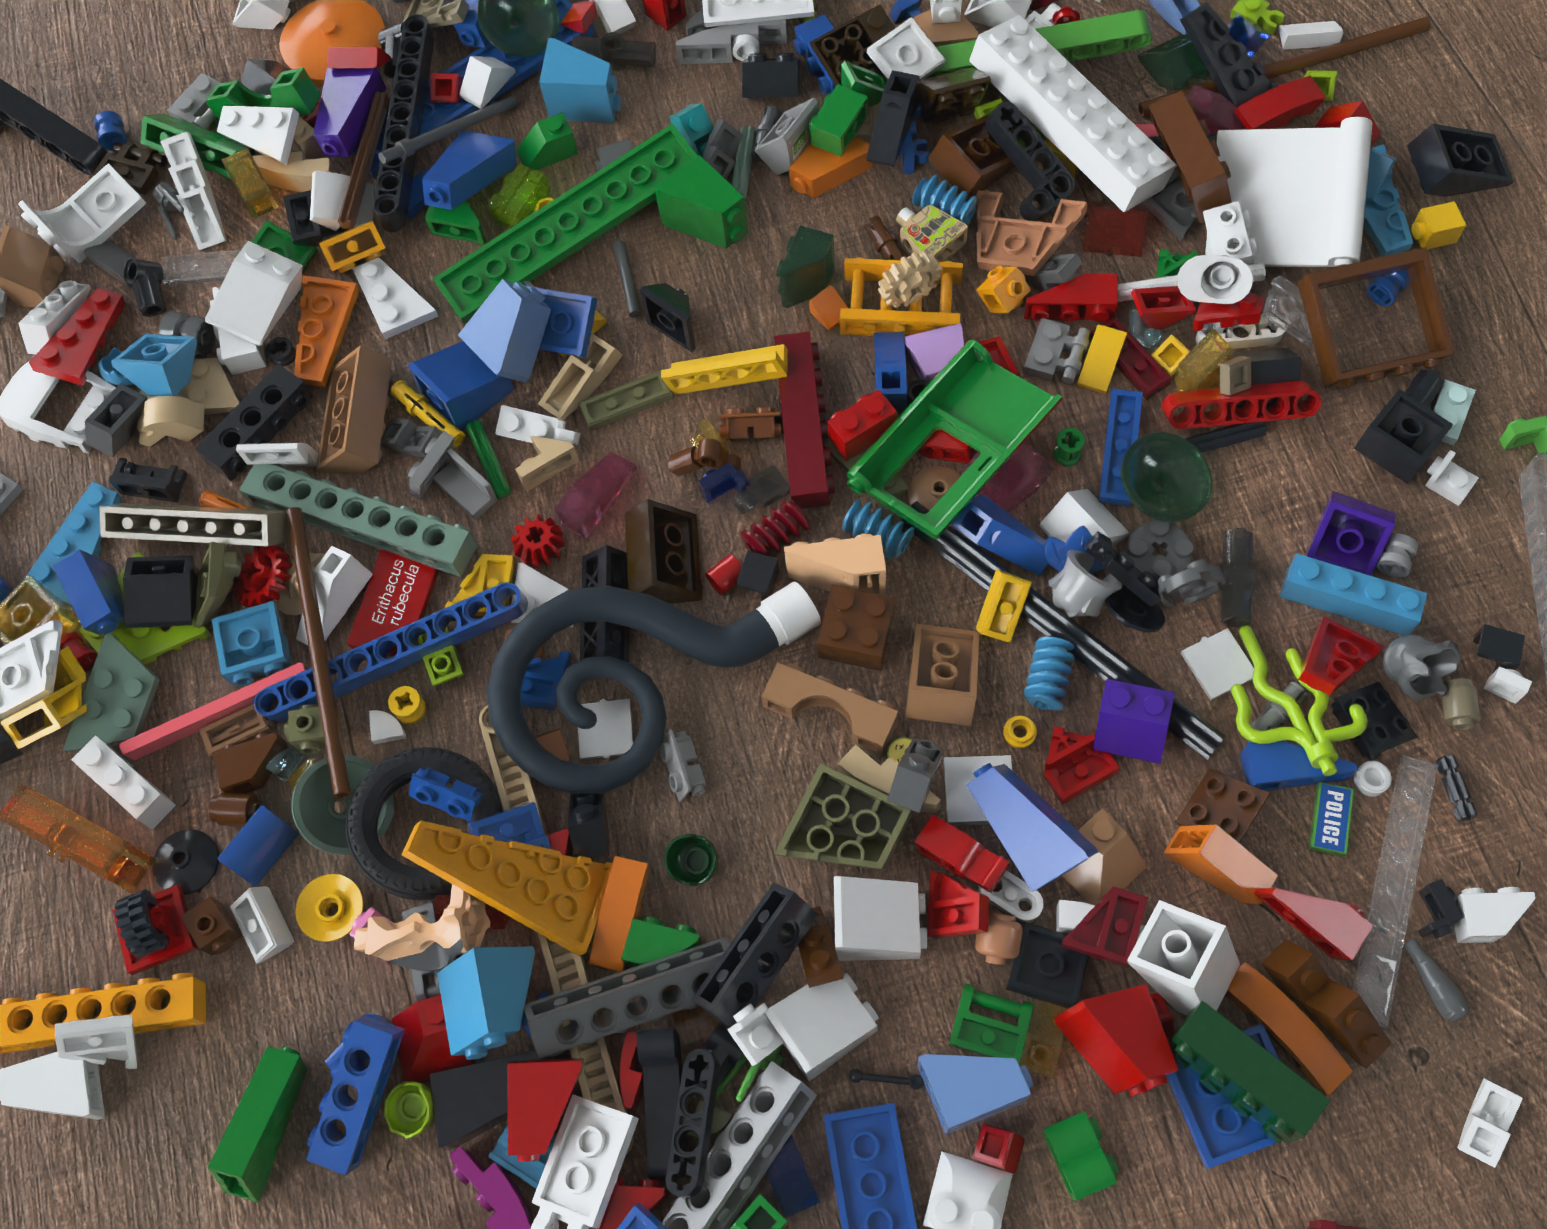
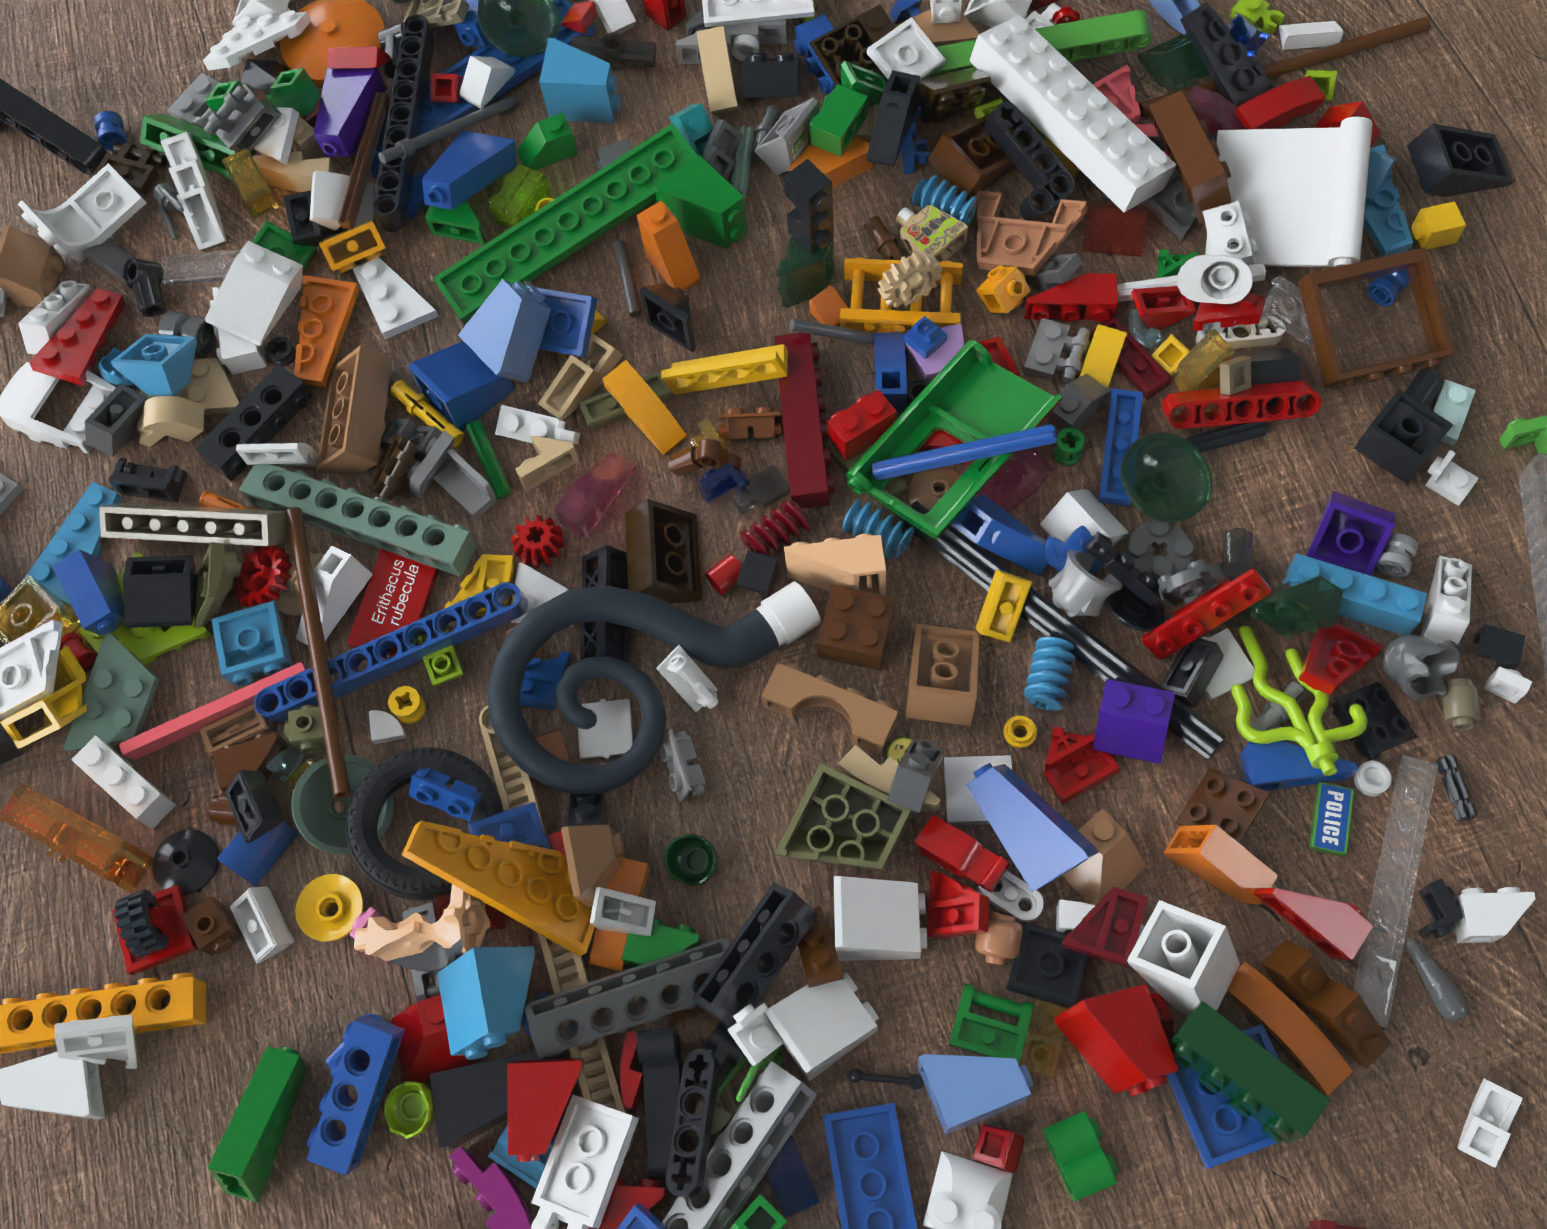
(243, 118): none -> dark grey brick
(253, 804): none -> black slope
(255, 37): none -> white plate
(393, 467): none -> dark brown plate
(591, 858): none -> medium nougat slope
(622, 912): none -> white slope
(644, 407): none -> light orange slope
(667, 247): none -> orange slope
(688, 680): none -> white hinge
(717, 70): none -> tan slope
(812, 195): none -> black arch
(831, 331): none -> dark grey bar
(925, 337): none -> blue tile
(965, 452): none -> blue axle
(1079, 402): none -> dark grey slope
(1120, 92): none -> coral wing
(1193, 671): none -> black slope
(1206, 613): none -> red bracket
(1299, 606): none -> clear green slope
(1448, 601): none -> white slope

